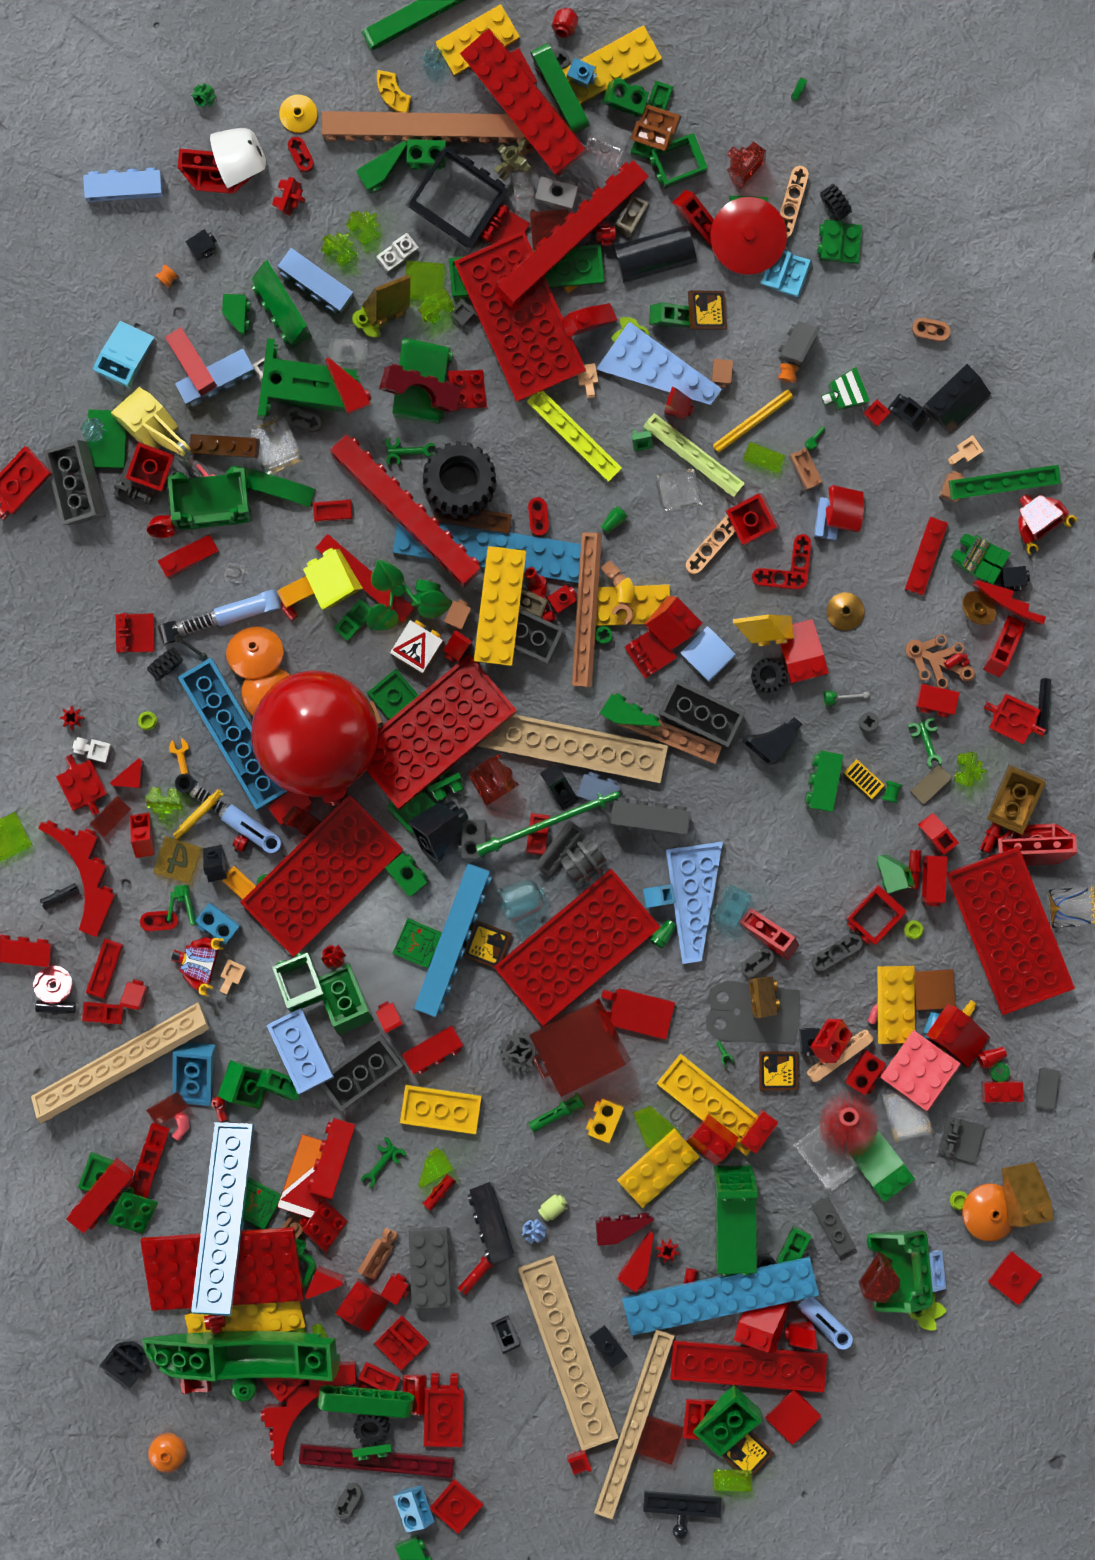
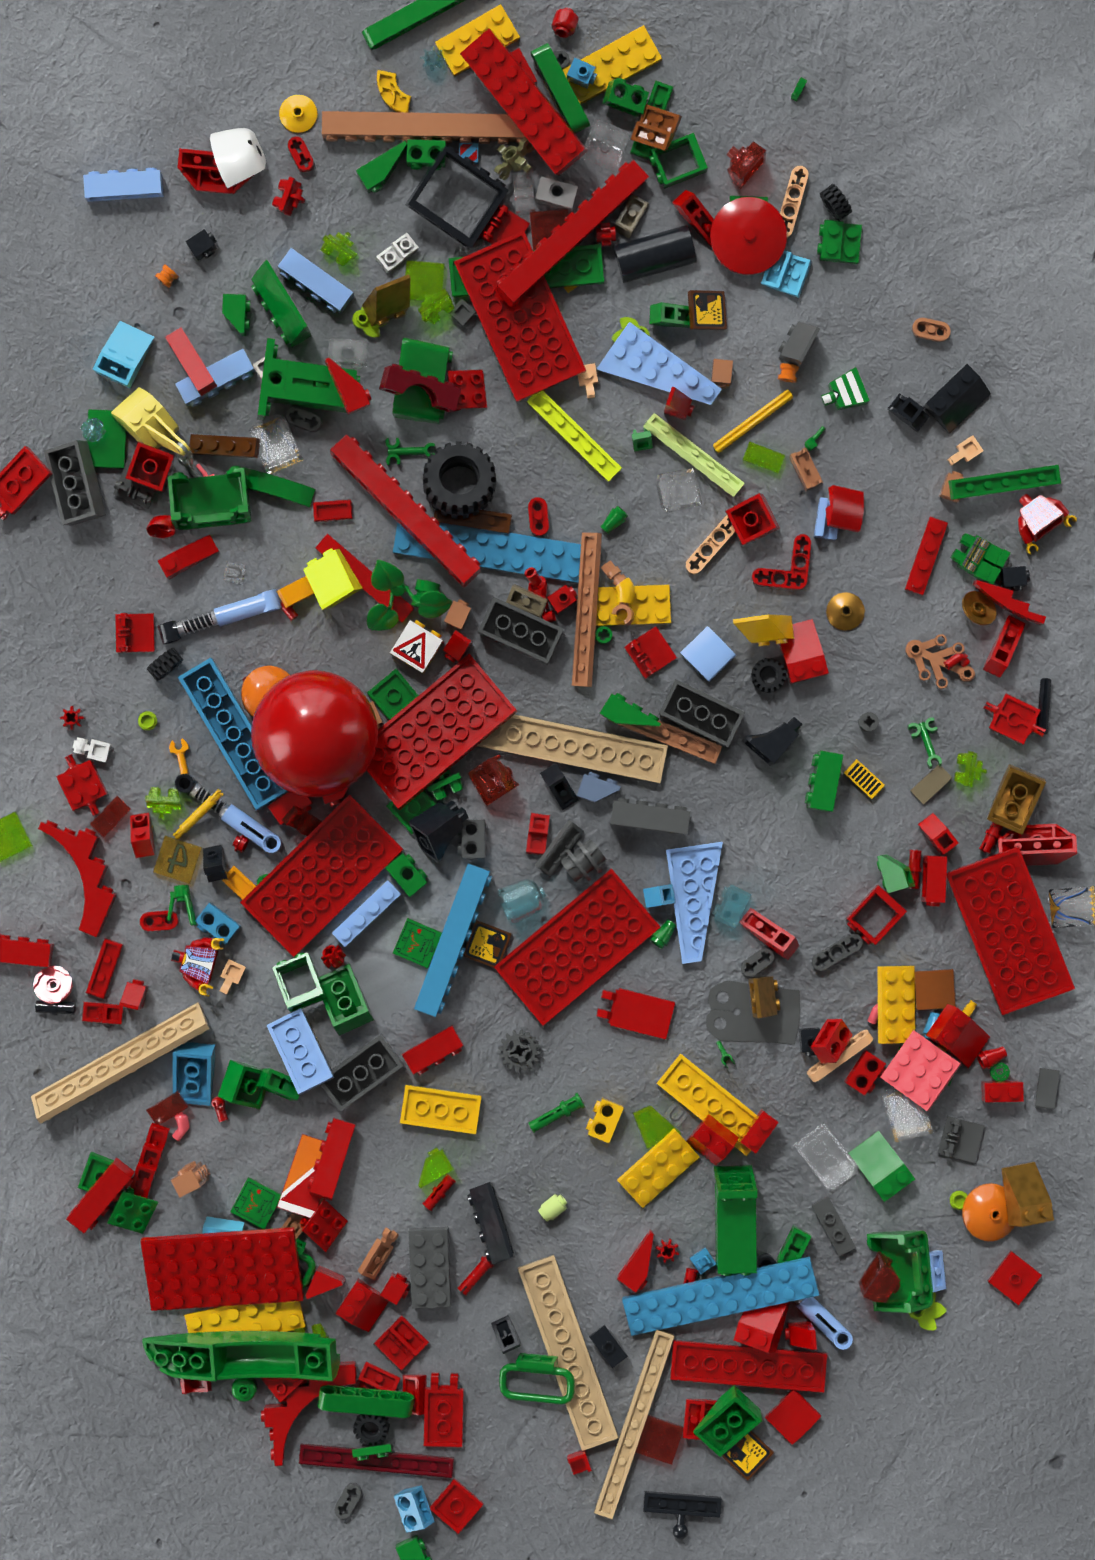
(60, 896): black pin -> none
(125, 1362): black slope -> none
(131, 776): red slope -> none
(167, 1452): orange cylinder -> none
(190, 1178): none -> nougat brick
(203, 95): green gear -> none
(203, 656): pearl dark grey hinge -> none
(215, 1323): red gear -> none
(222, 1219): plate -> none
(254, 662): orange dish -> none
(353, 620): green slope -> none
(364, 222): clear neon green hips -> none
(366, 913): none -> light blue brick
(389, 1016): red slope -> none
(390, 1151): green bar -> none
(469, 150): none -> tile
(496, 843): green bar -> none
(500, 606): yellow plate -> none
(533, 1231): light blue gear -> none
(537, 1364): none -> green bar
(579, 1047): clear red container -> none
(588, 319): red slope -> none
(613, 1231): dark red slope -> none
(673, 622): red slope -> none
(703, 1260): none -> dark azure tile
(732, 1480): clear neon green plate -> none
(778, 1070): tile -> none
(832, 698): hinge -> none
(848, 1125): red piece -> none
(876, 412): red plate -> none
(891, 792): green bush -> none
(913, 929): lime plate -> none
(937, 700): red brick -> none

